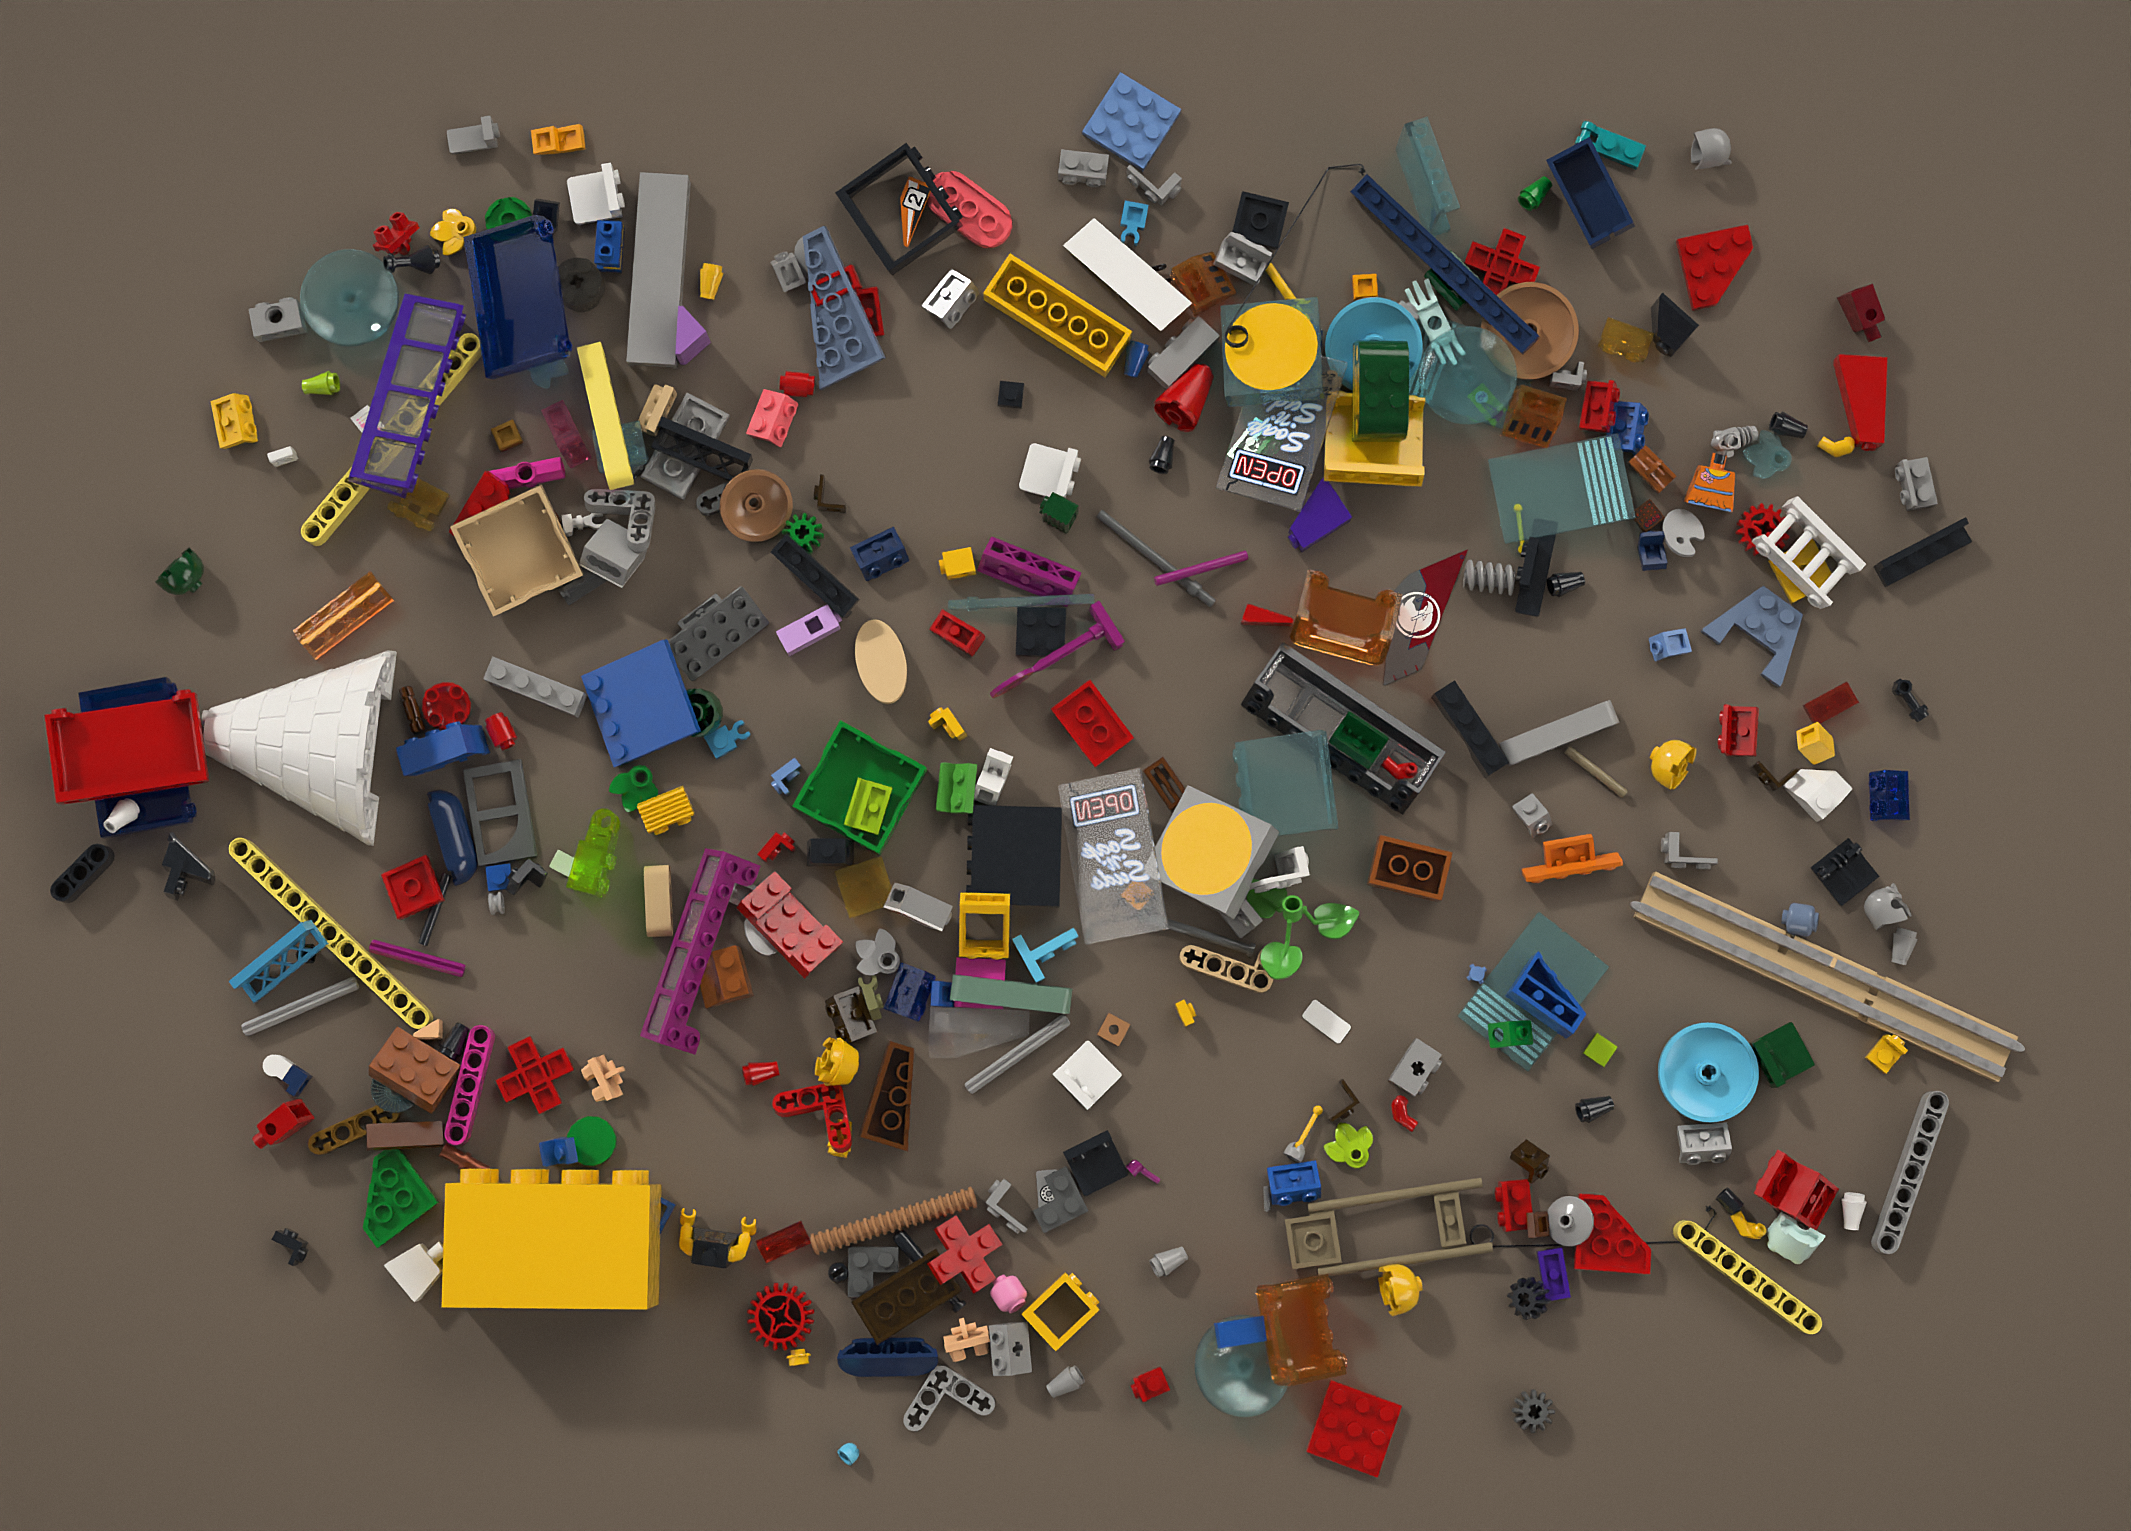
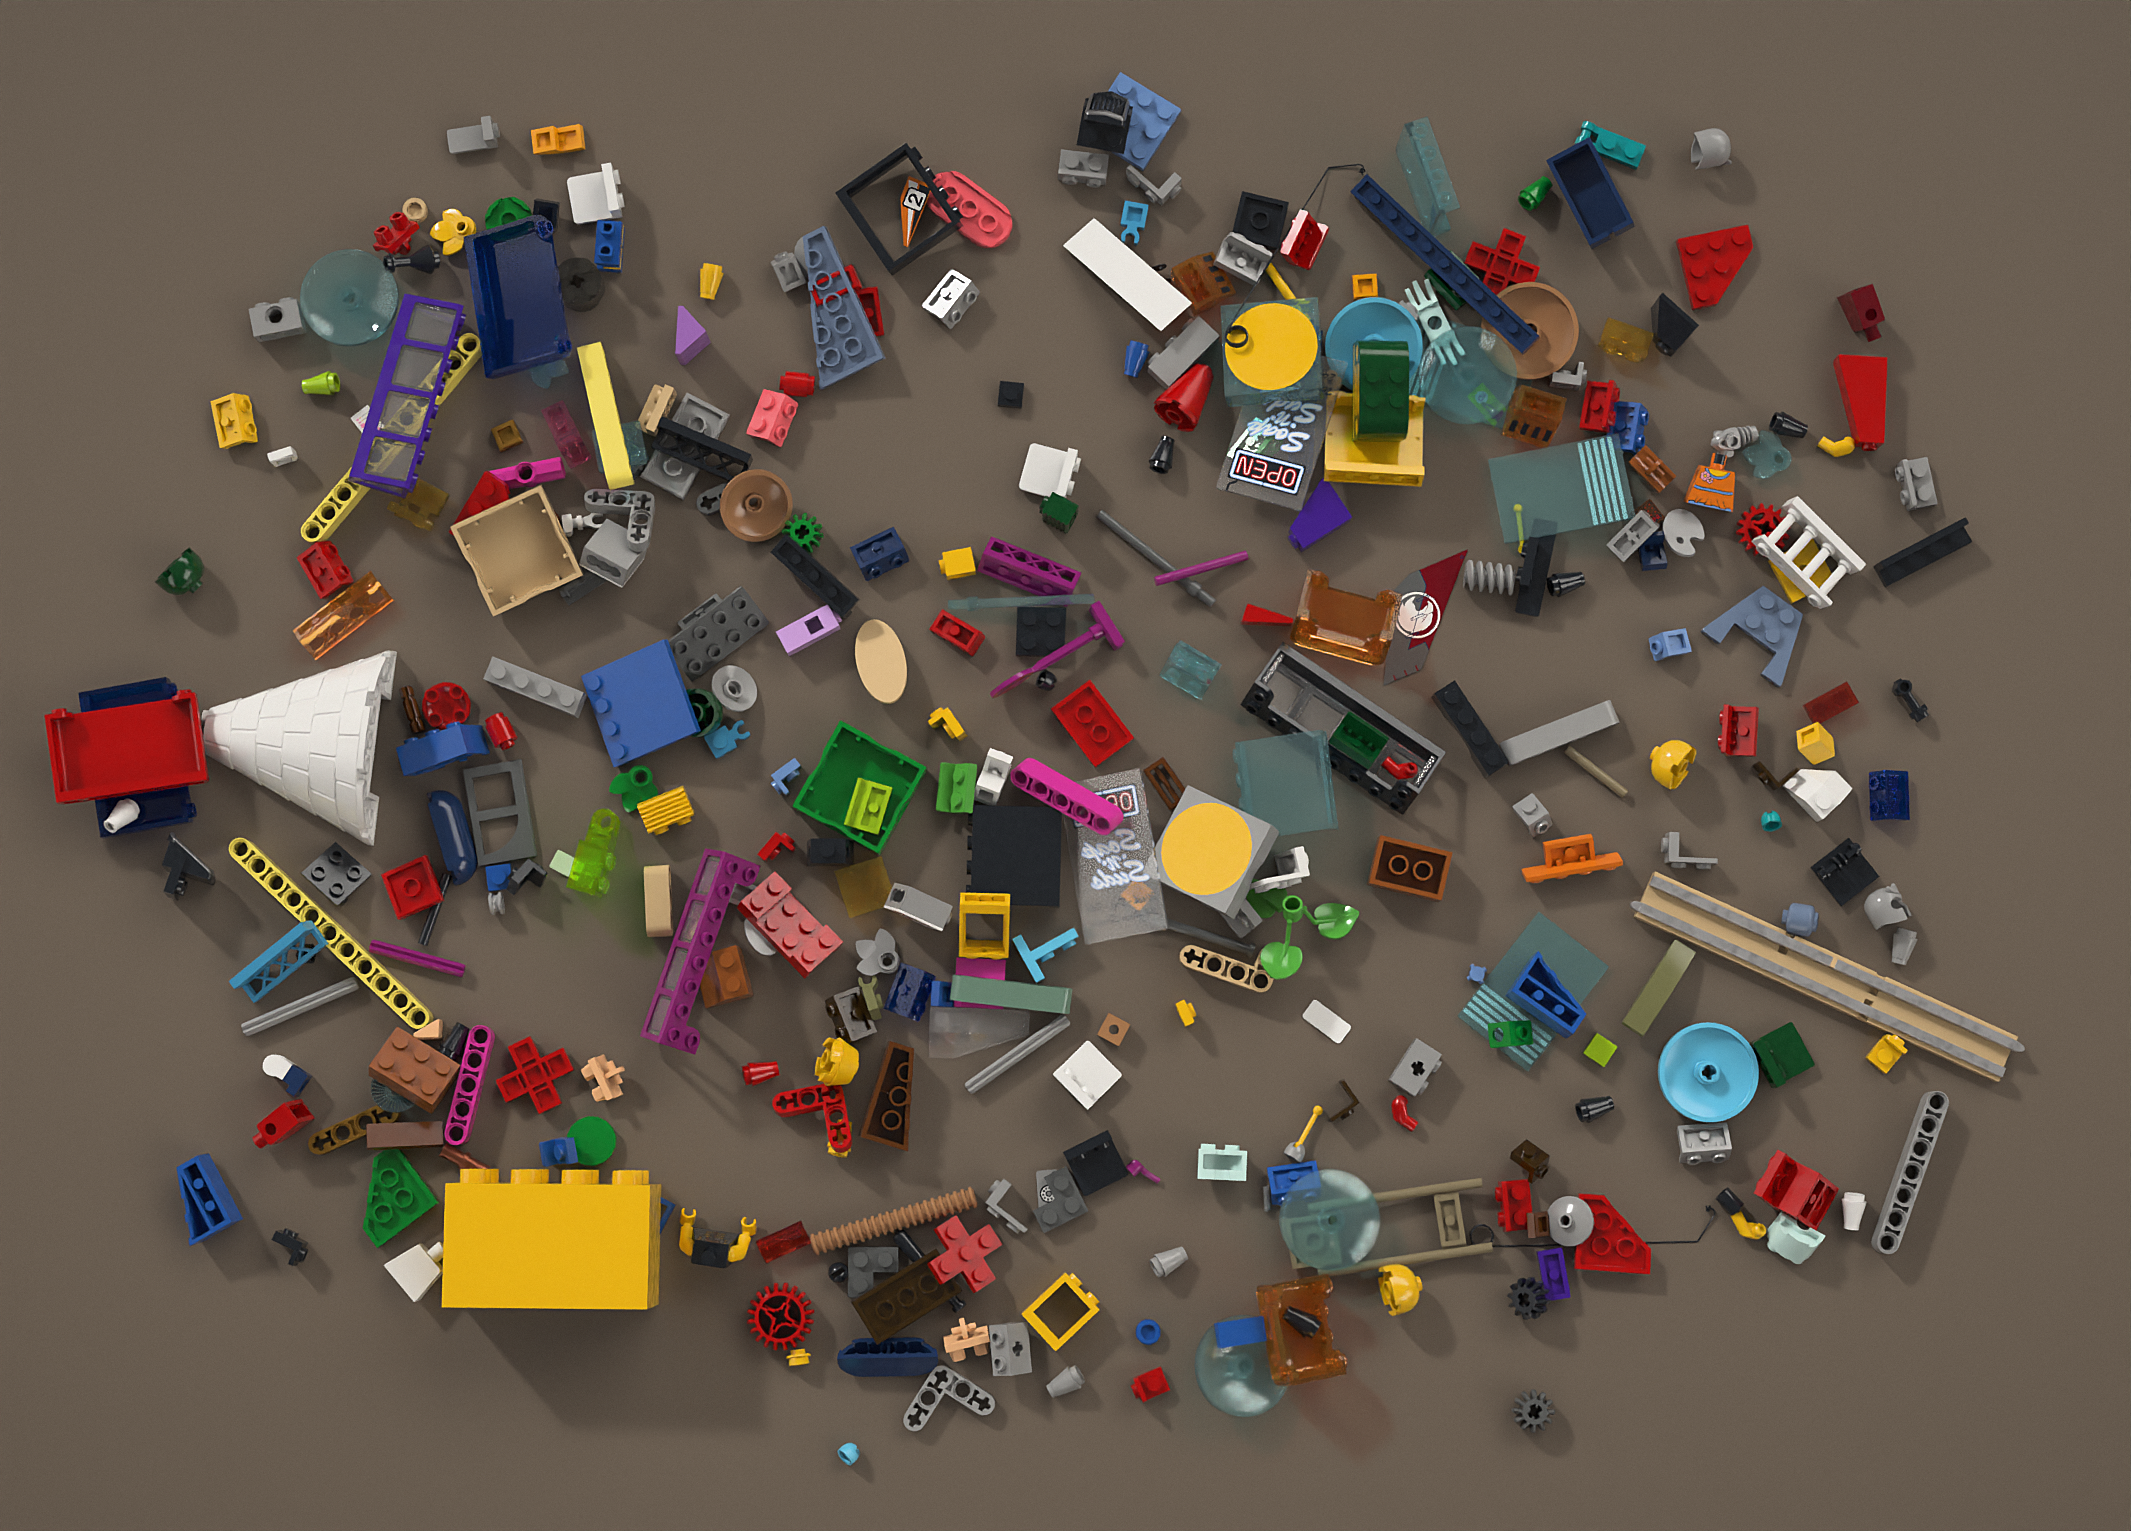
(70, 875): black beam -> none
(205, 1199): none -> blue wedge
(325, 568): none -> red bracket
(336, 874): none -> hinge
(415, 210): none -> tan tile
(658, 269): light grey tile -> none
(739, 683): none -> light grey dish
(819, 495): dark brown bracket -> none
(1008, 1293): bright pink head -> none
(1045, 680): none -> black hinge
(1057, 315): yellow brick -> none
(1066, 796): none -> dark pink beam
(1105, 122): none -> black piece
(1148, 1331): none -> blue tile
(1190, 669): none -> clear light blue bracket
(1222, 1164): none -> light aqua cylinder
(1303, 241): none -> red bracket
(1303, 1322): none -> black cone
(1306, 1215): none -> clear light blue dish
(1348, 1142): lime plate -> none
(1354, 1428): red plate -> none
(1633, 535): none -> light grey hinge
(1658, 988): none -> olive slope
(1758, 1282): light yellow beam -> none
(1771, 821): none -> teal hinge

